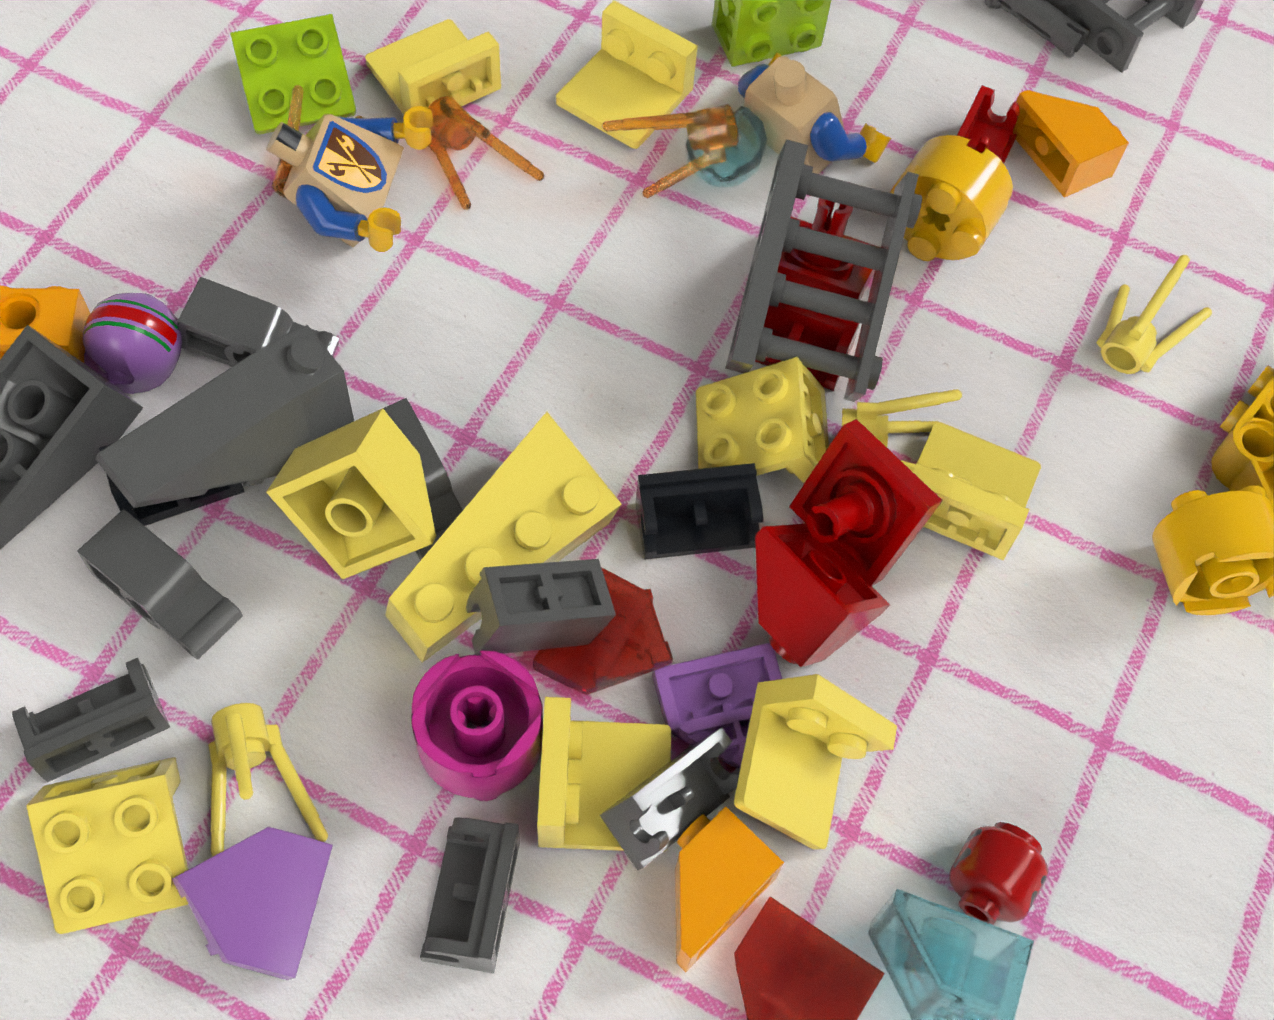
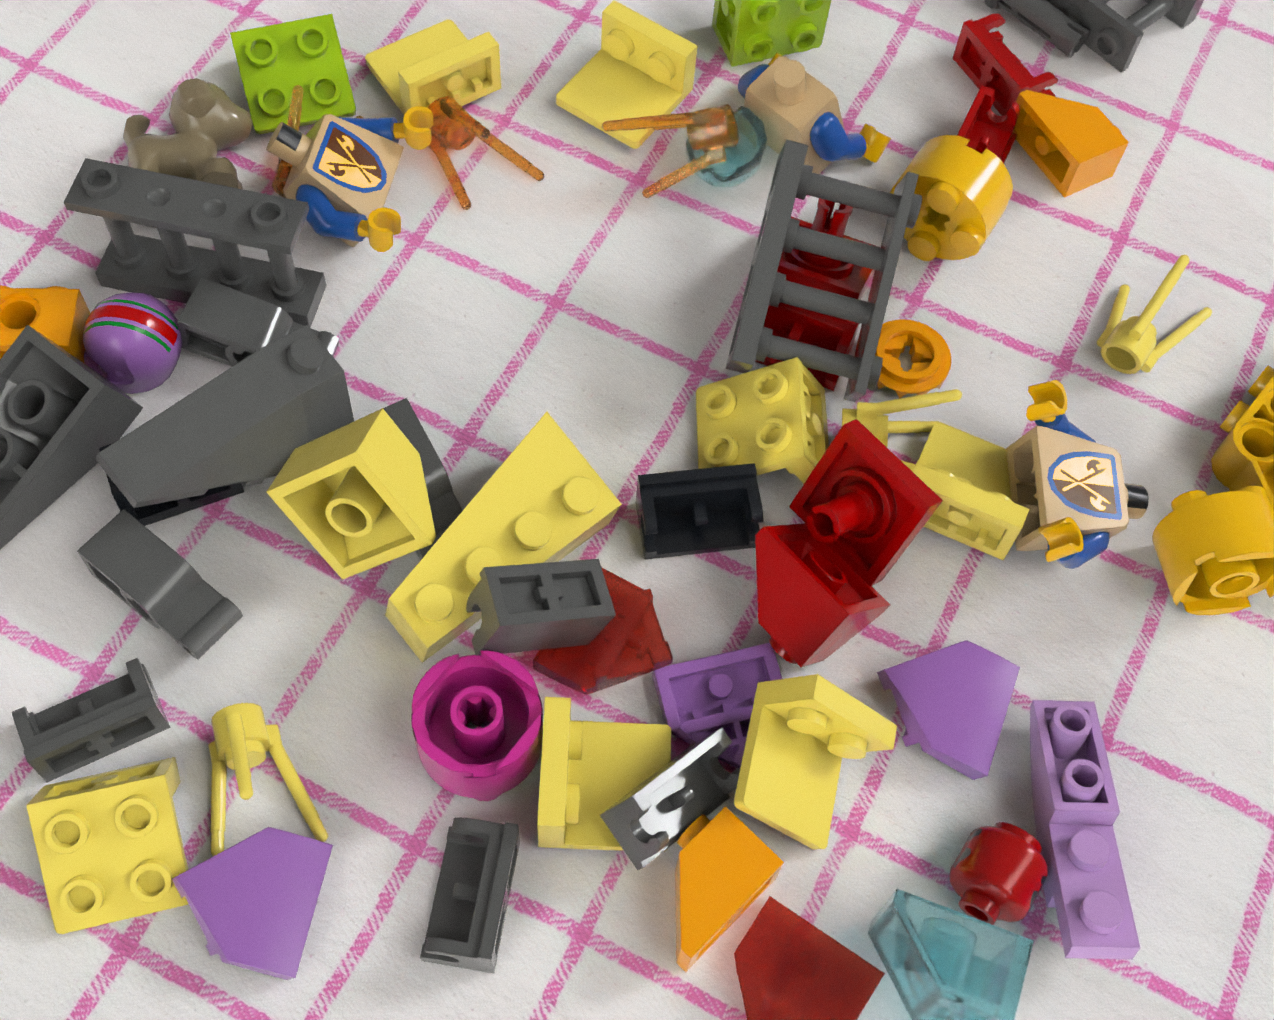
(201, 209): none -> dark grey fence
(203, 126): none -> dark tan animal
(928, 354): none -> light orange gear
(954, 703): none -> medium lavender slope
(993, 65): none -> red hinge
(1068, 484): none -> torso
(1075, 828): none -> lavender slope

